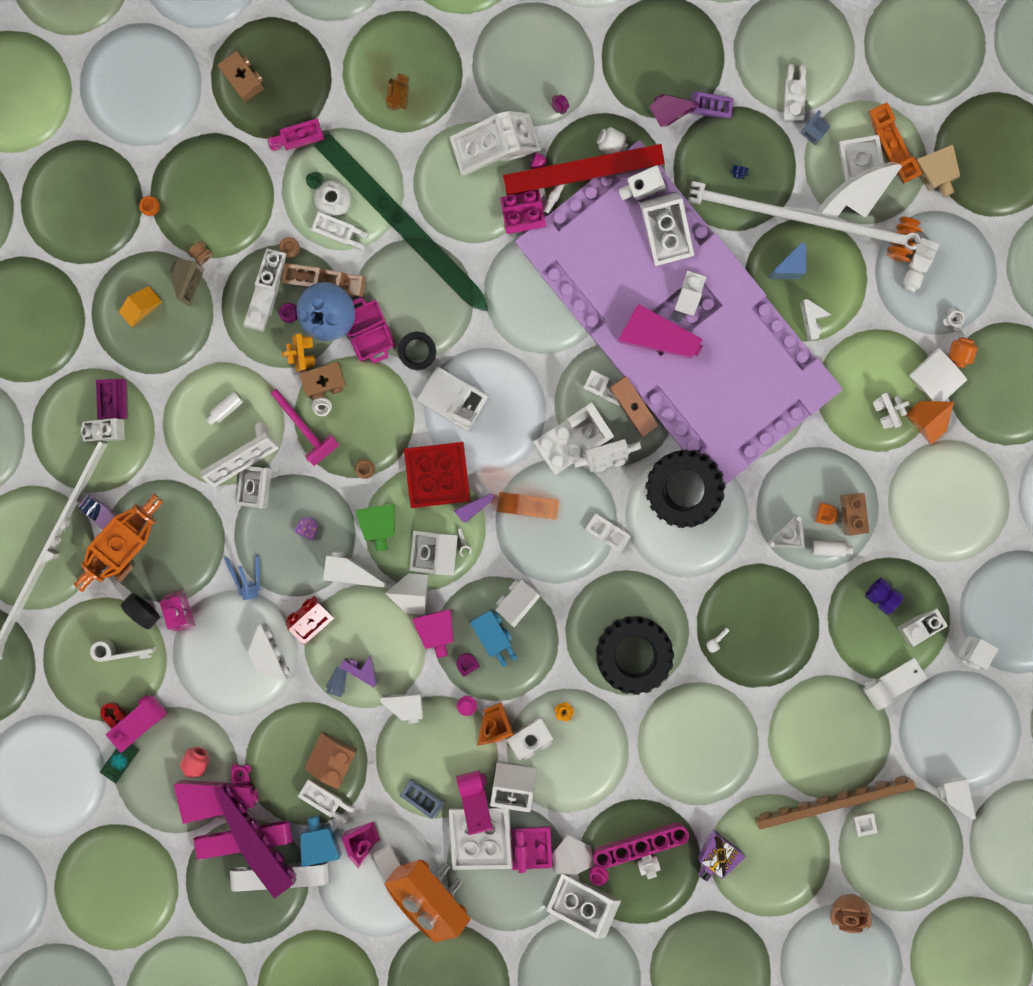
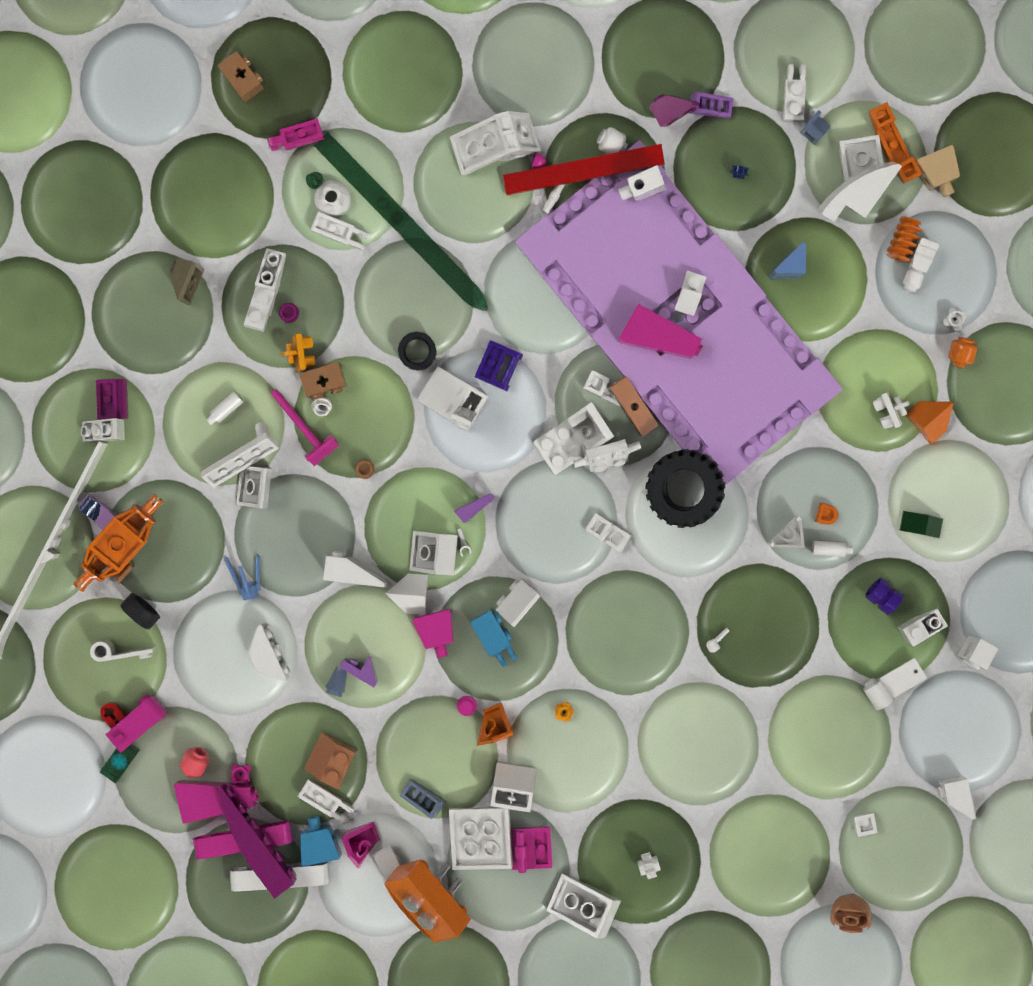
(139, 305): light orange slope -> none
(149, 205): orange plate -> none
(177, 611): dark pink torso -> none
(200, 253): medium nougat wheel -> none
(290, 247): medium nougat tile -> none
(306, 276): medium nougat slope -> none
(307, 528): medium lavender tile -> none
(308, 620): bracket -> none
(332, 306): medium blue piece -> none
(371, 339): dark pink piece -> none
(377, 524): bright green torso -> none
(398, 92): clear orange hips -> none
(405, 706): white slope -> none
(437, 474): red plate -> none
(467, 663): magenta tile -> none
(474, 801): dark pink door -> none
(492, 363): none -> dark purple plate
(522, 211): dark pink slope -> none
(527, 505): clear orange slope -> none
(539, 730): white brick -> none
(560, 104): magenta plate -> none
(572, 857): white slope -> none
(598, 876): dark pink plate -> none
(643, 681): black tyre -> none
(650, 848): dark pink beam -> none
(667, 228): white slope -> none
(702, 194): white hinge -> none
(718, 857): torso -> none
(811, 313): white slope -> none
(827, 804): medium nougat plate -> none
(854, 514): medium nougat brick -> none
(921, 524): none -> dark green slope
(938, 376): white slope -> none

